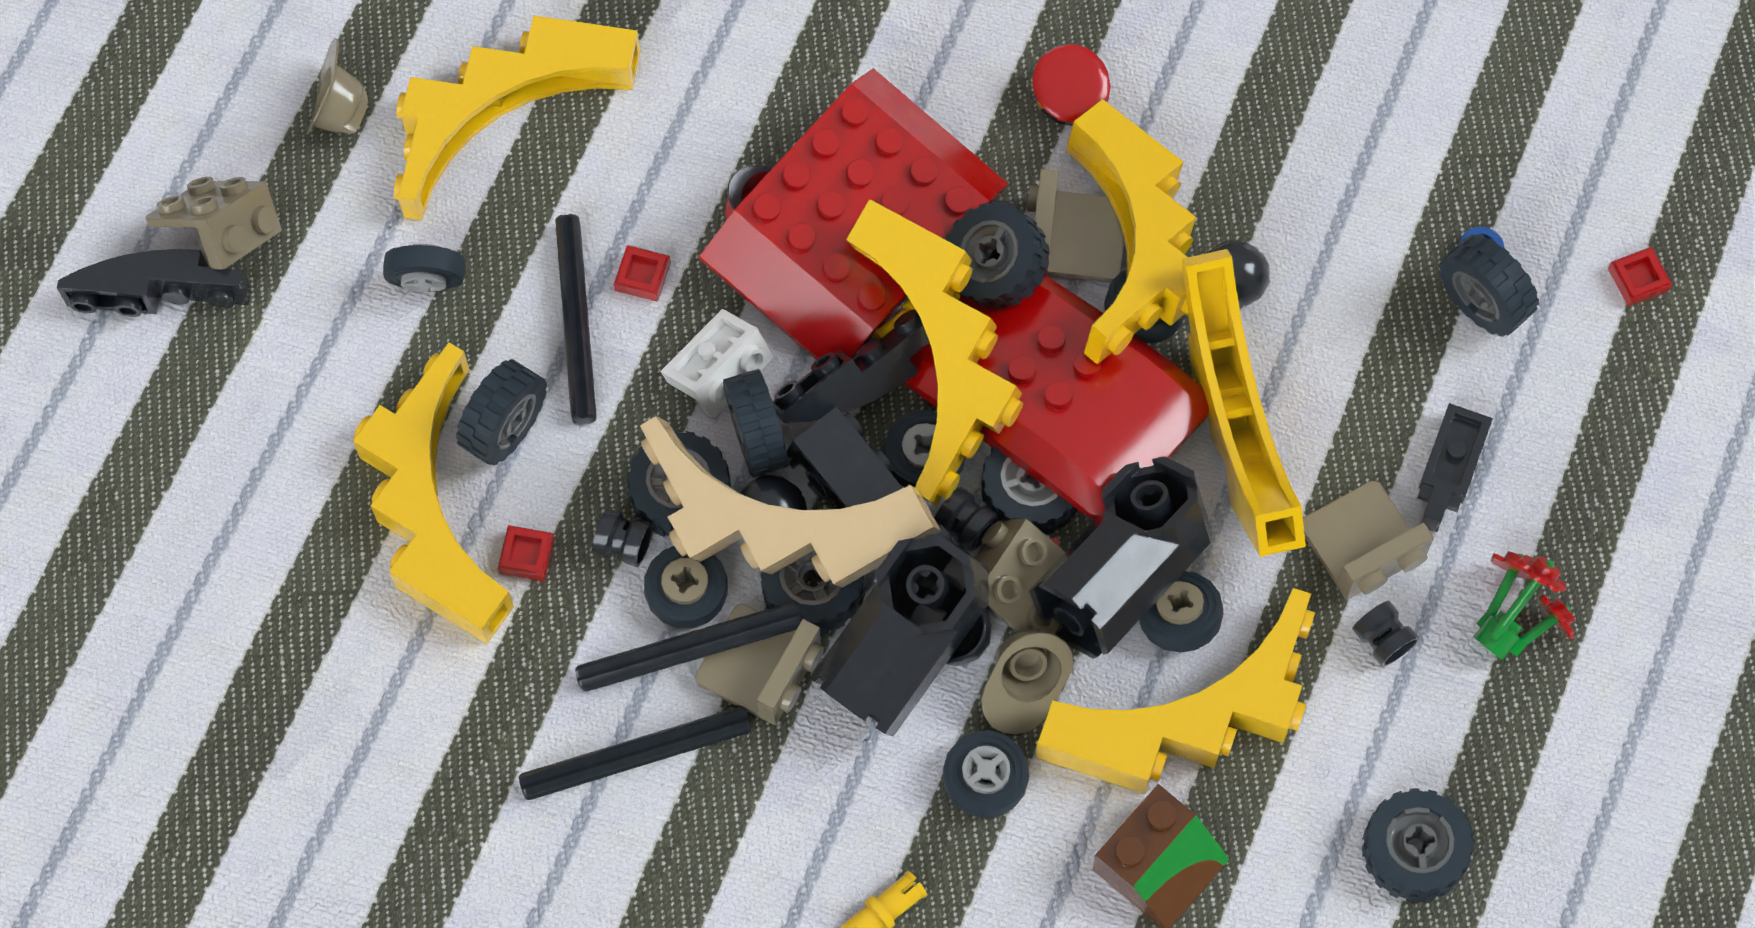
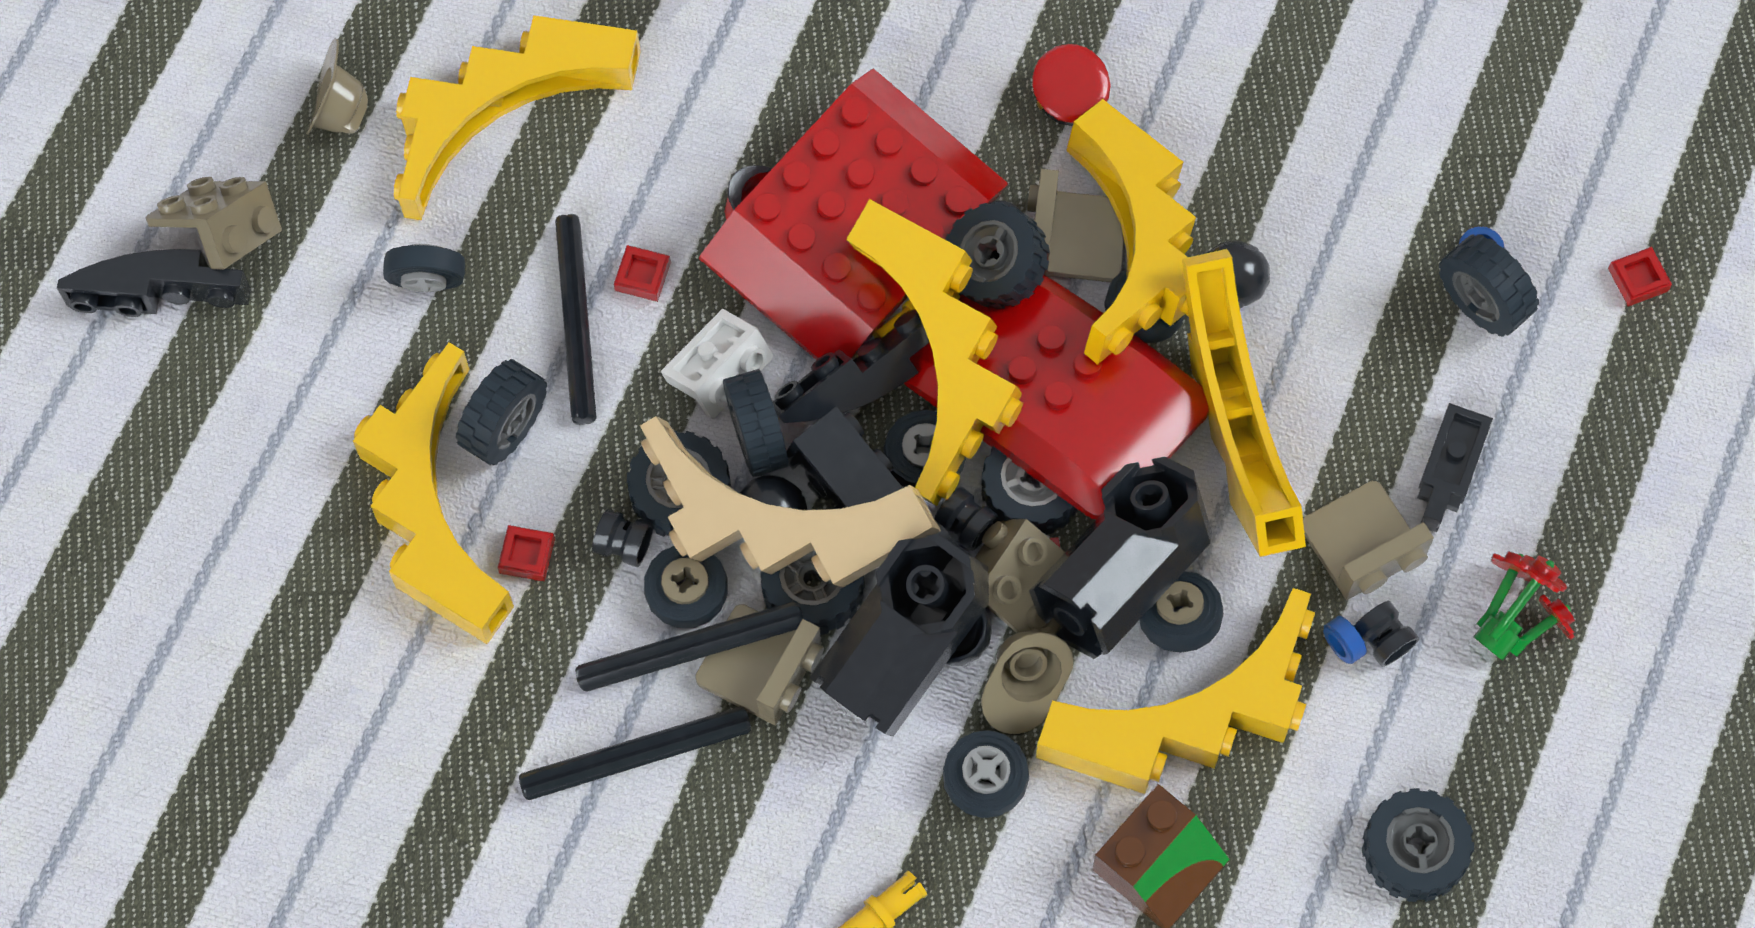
(1344, 640): none -> blue tile

